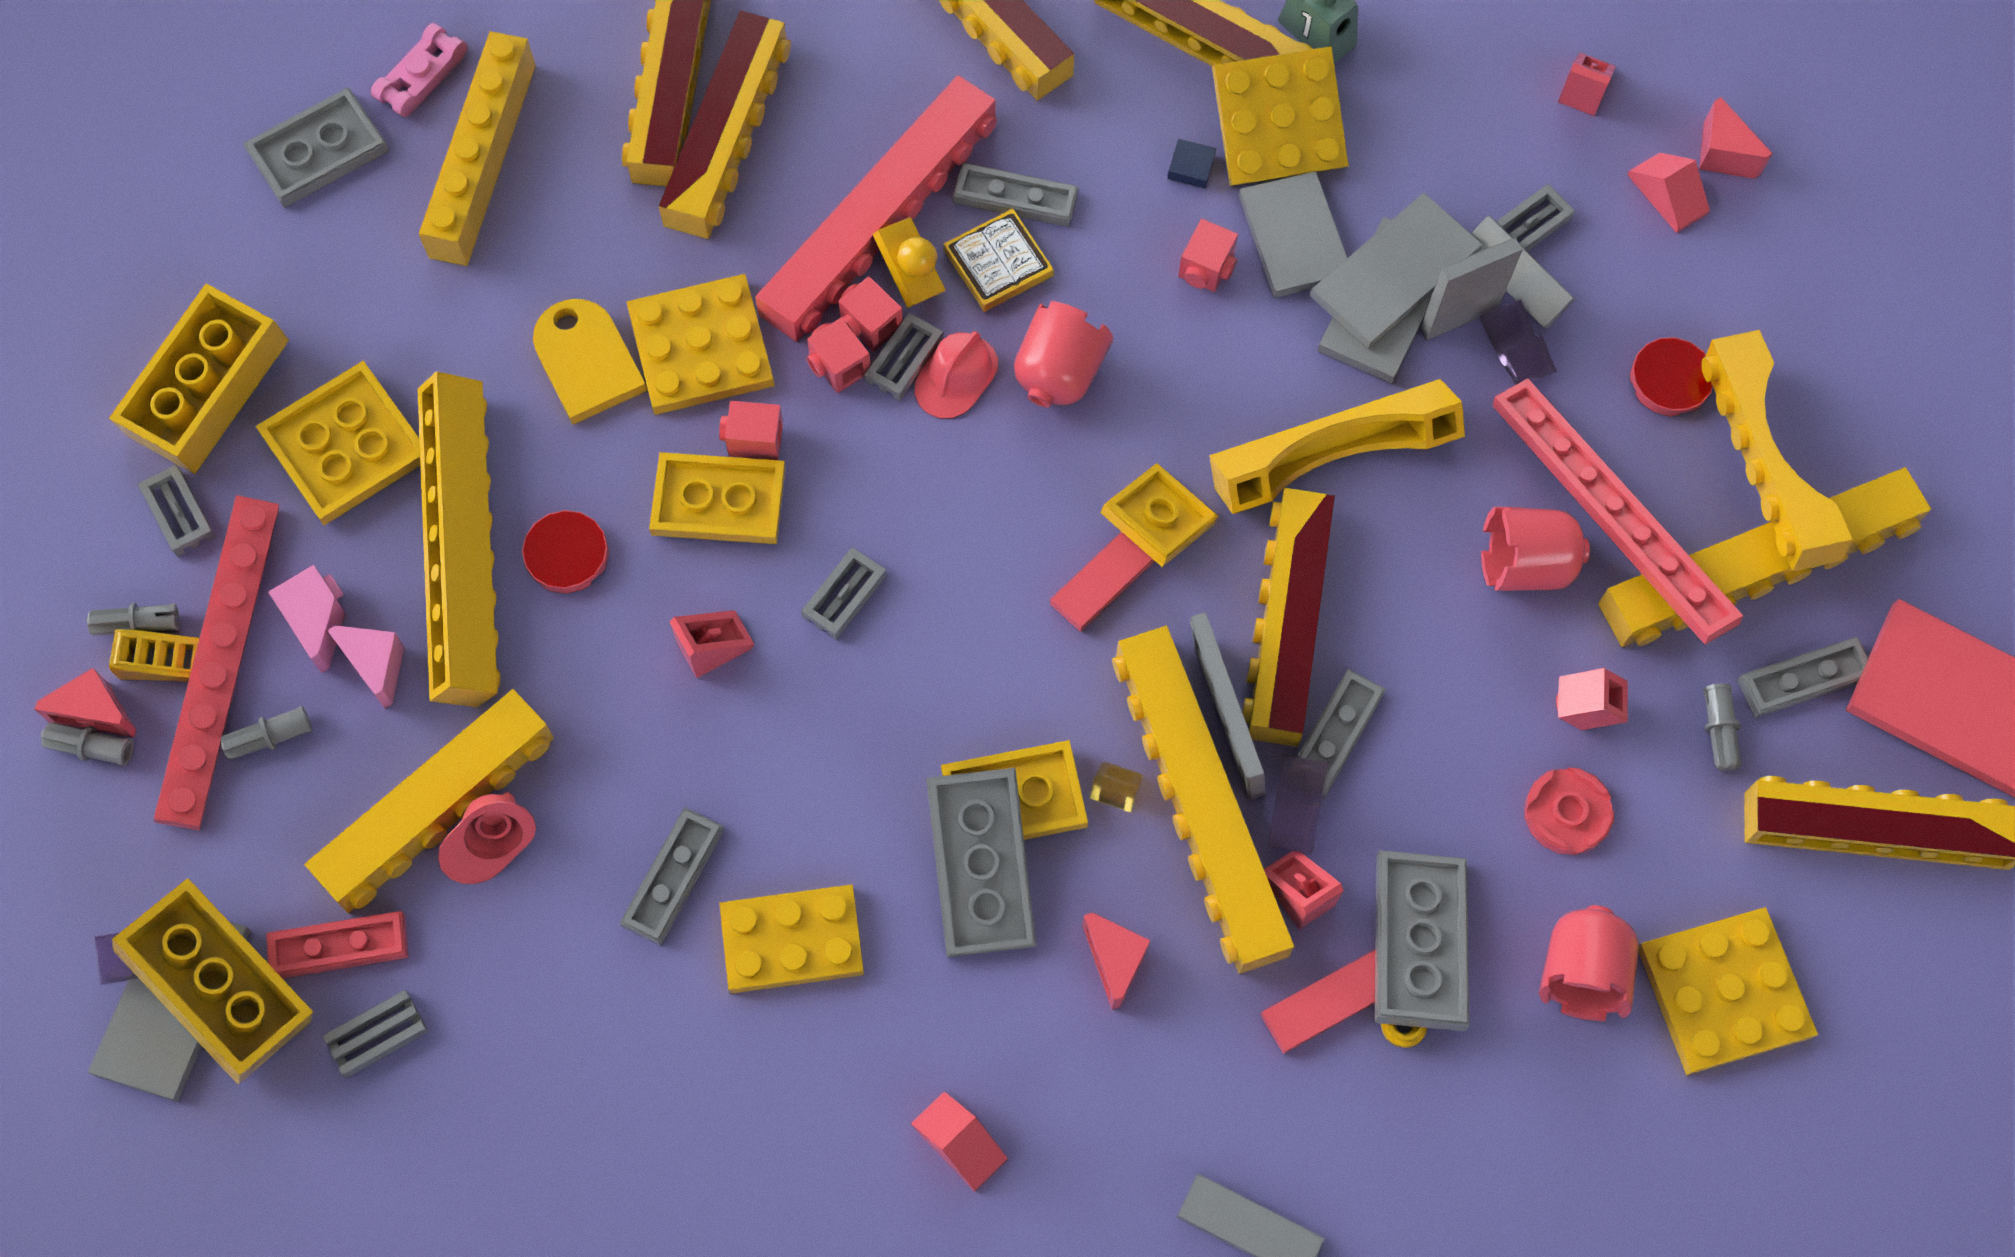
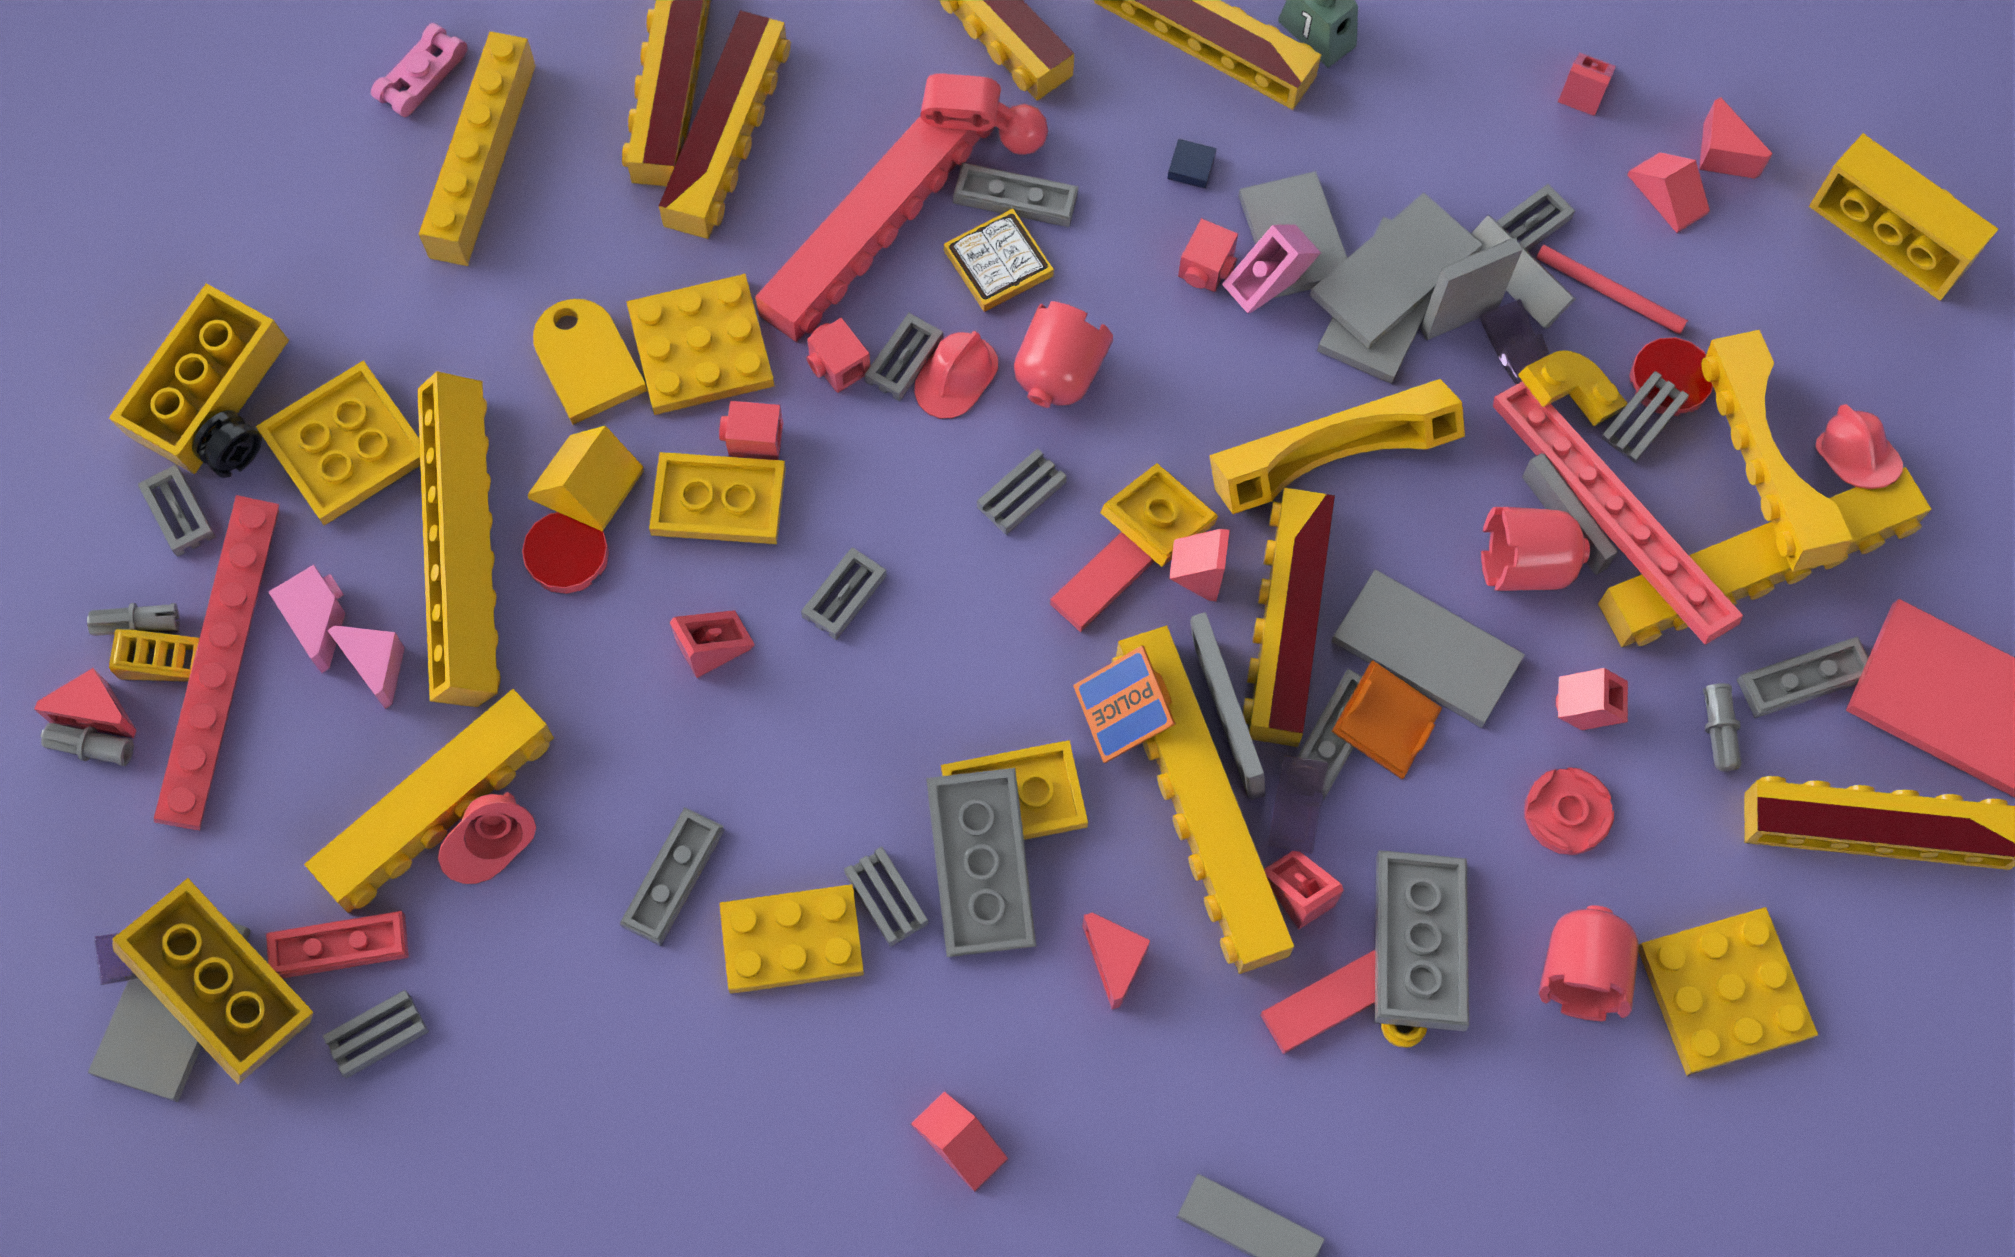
(227, 445): none -> black wheel
(266, 733): light grey axle -> none
(316, 147): light grey tile -> none
(588, 477): none -> yellow slope
(867, 865): none -> light grey tile
(870, 312): coral brick -> none
(910, 261): yellow tile -> none
(974, 105): none -> coral beam
(1057, 480): none -> light grey tile
(1116, 786): clear yellow slope -> none
(1125, 704): none -> piece
(1200, 562): none -> coral slope
(1271, 266): none -> bright pink slope
(1280, 116): yellow plate -> none
(1387, 719): none -> orange piece
(1428, 648): none -> light grey tile
(1557, 495): none -> light grey tile
(1579, 377): none -> yellow plate
(1611, 289): none -> coral bar
(1666, 389): none -> light grey tile
(1859, 449): none -> coral piece
(1902, 216): none -> yellow brick

